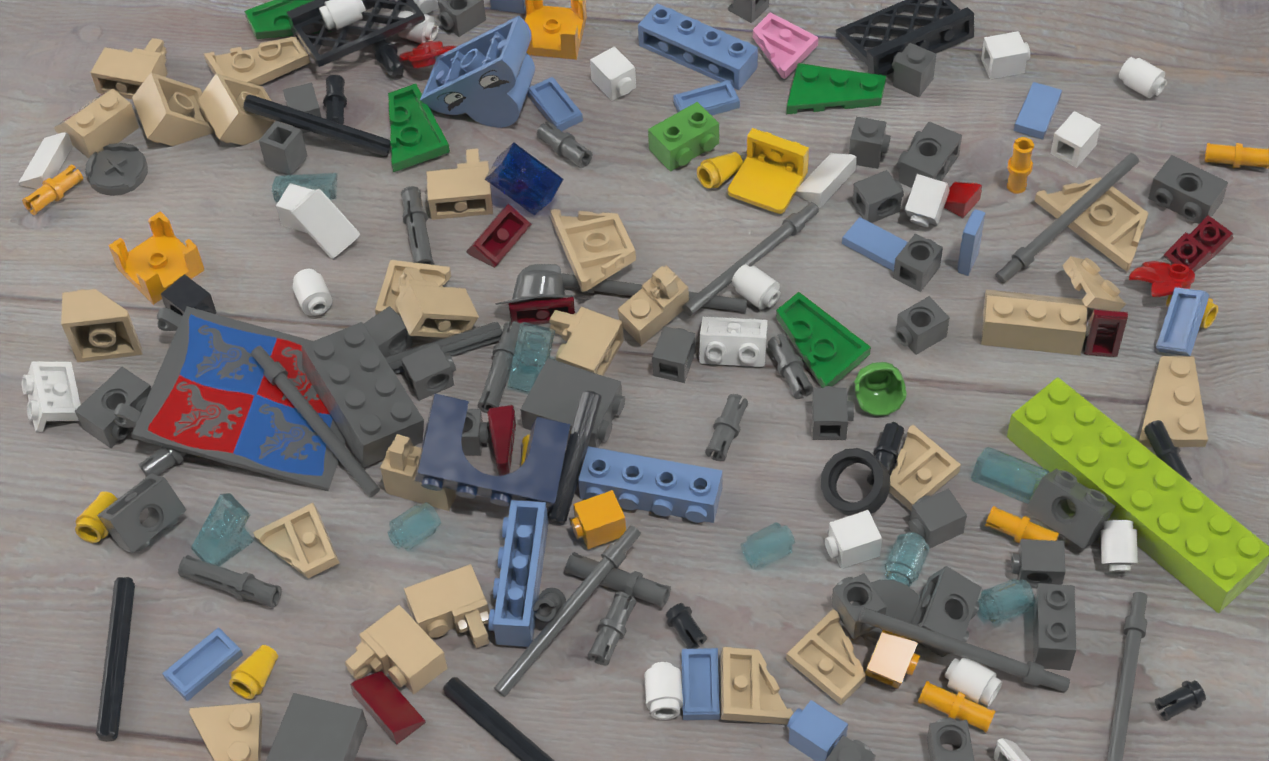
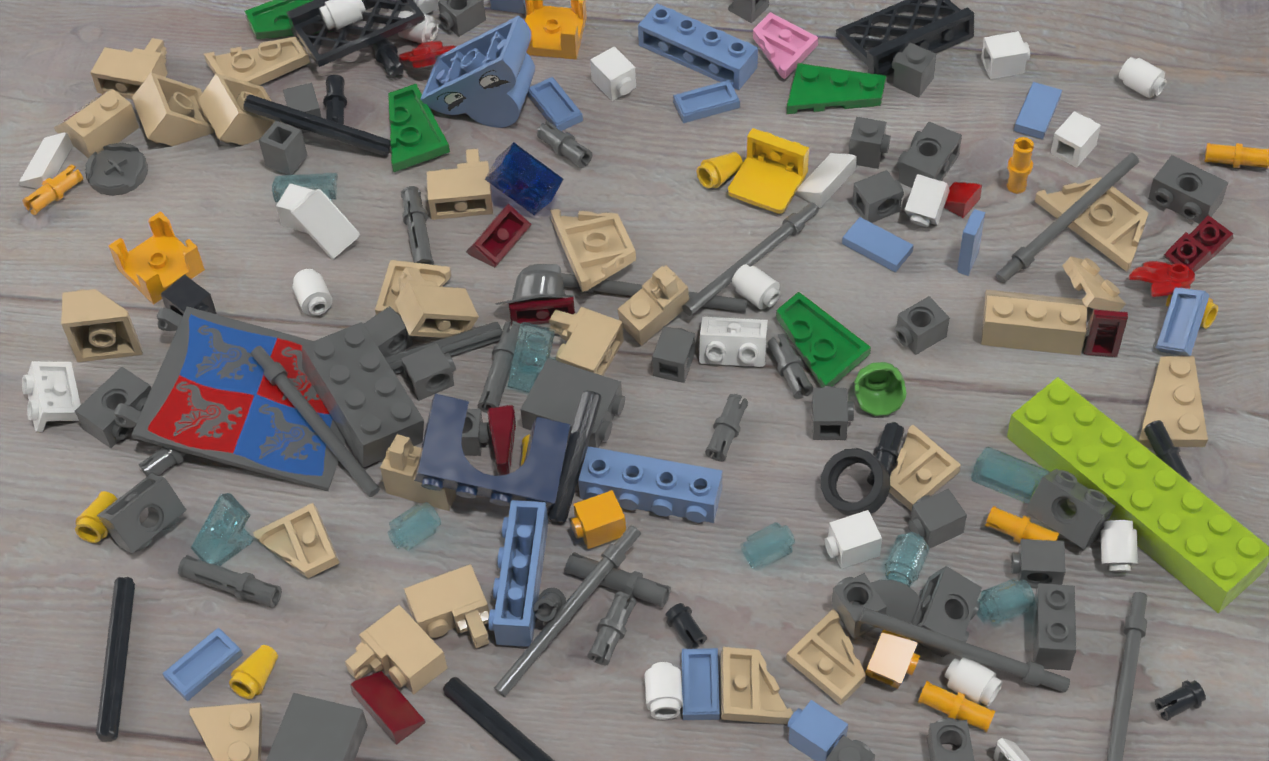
(683, 136): bright green brick -> none
(917, 262): dark grey brick -> none

